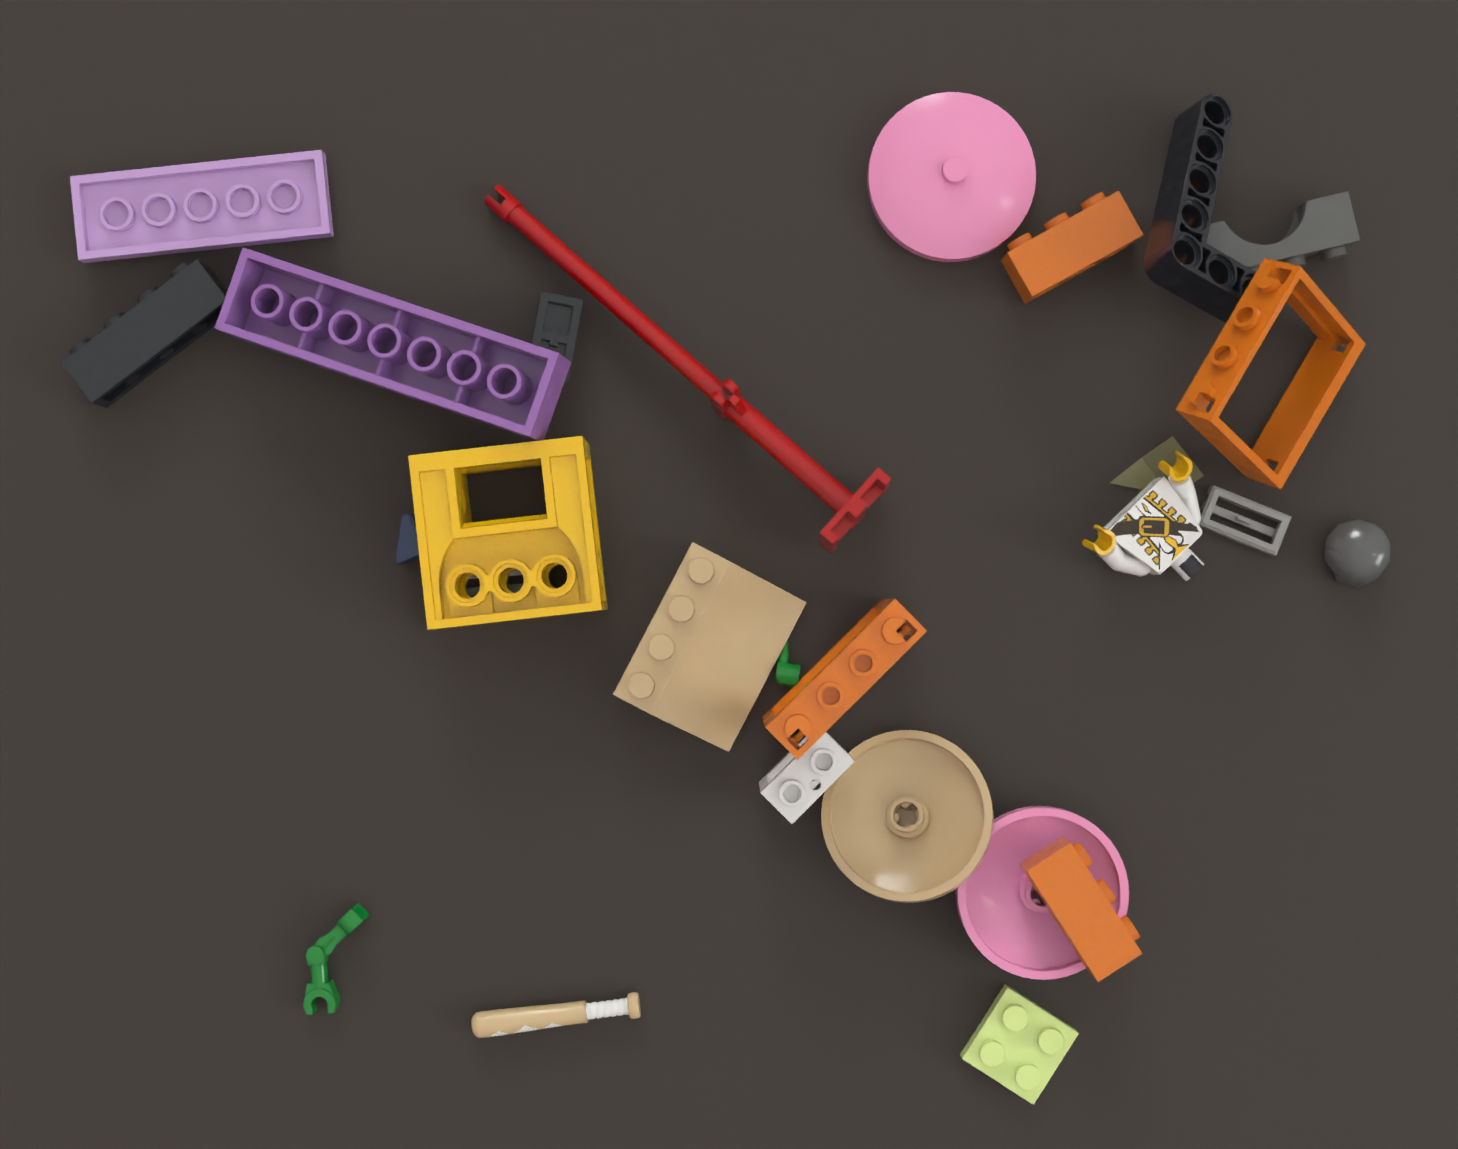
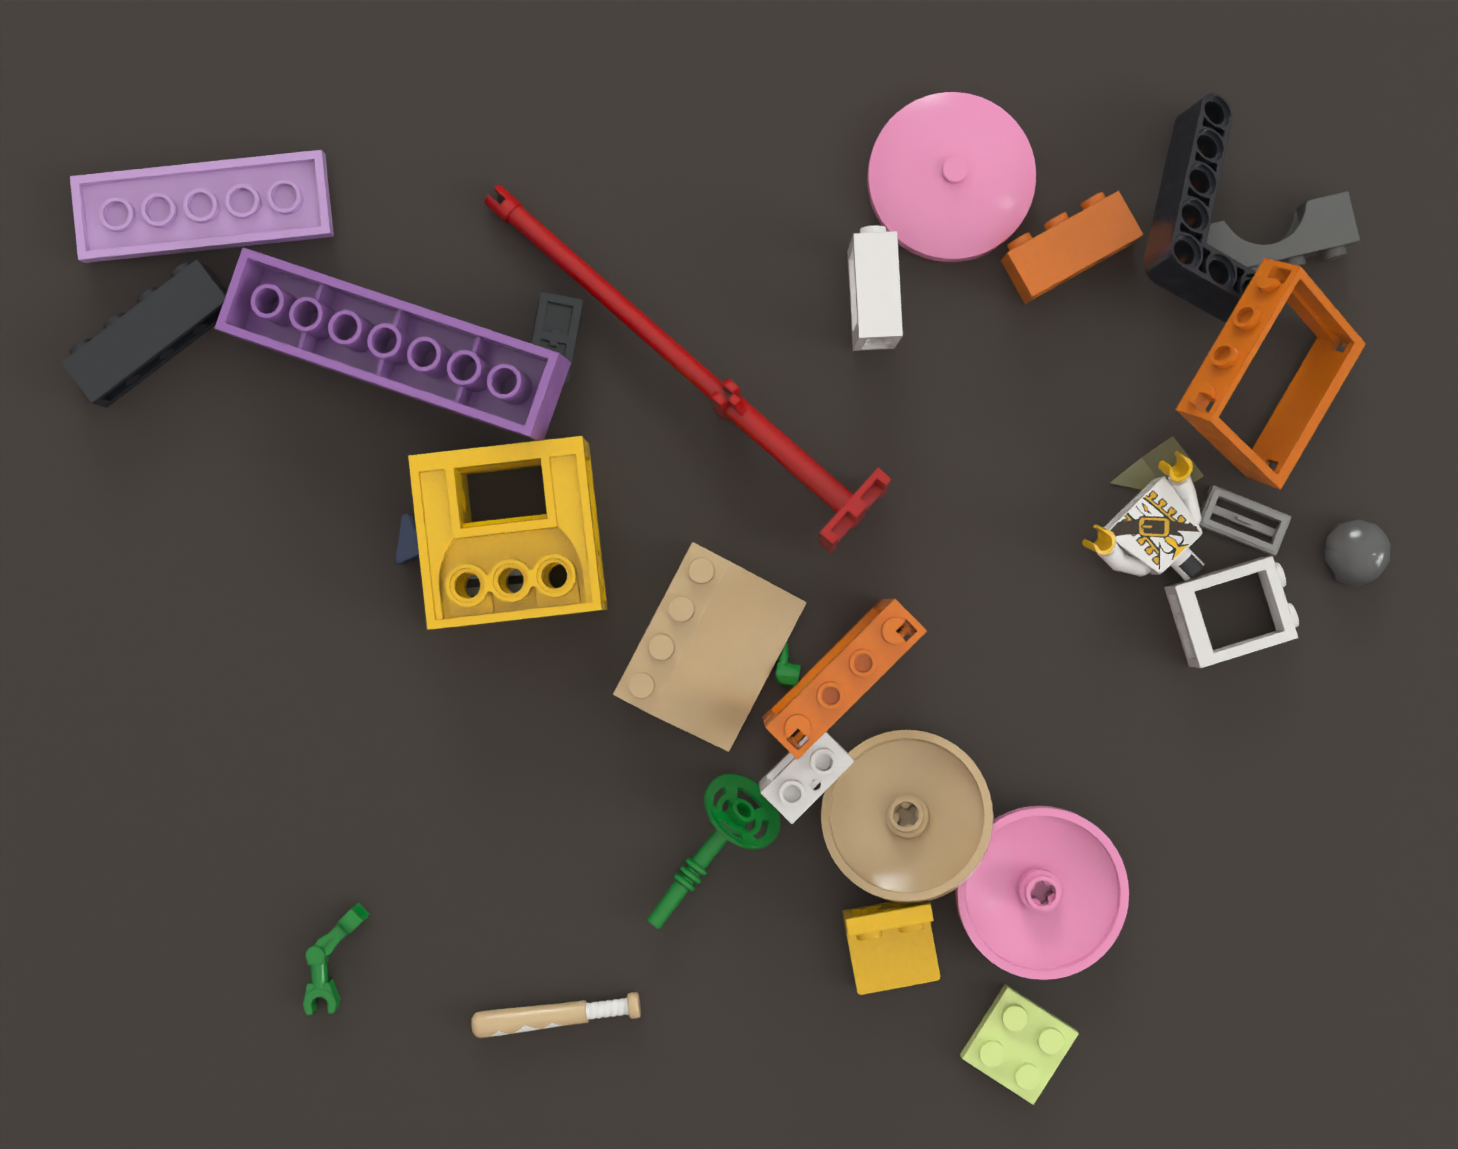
(732, 822): none -> green dish
(874, 289): none -> white window
(891, 945): none -> yellow bracket
(1082, 907): orange brick -> none
(1191, 623): none -> white window

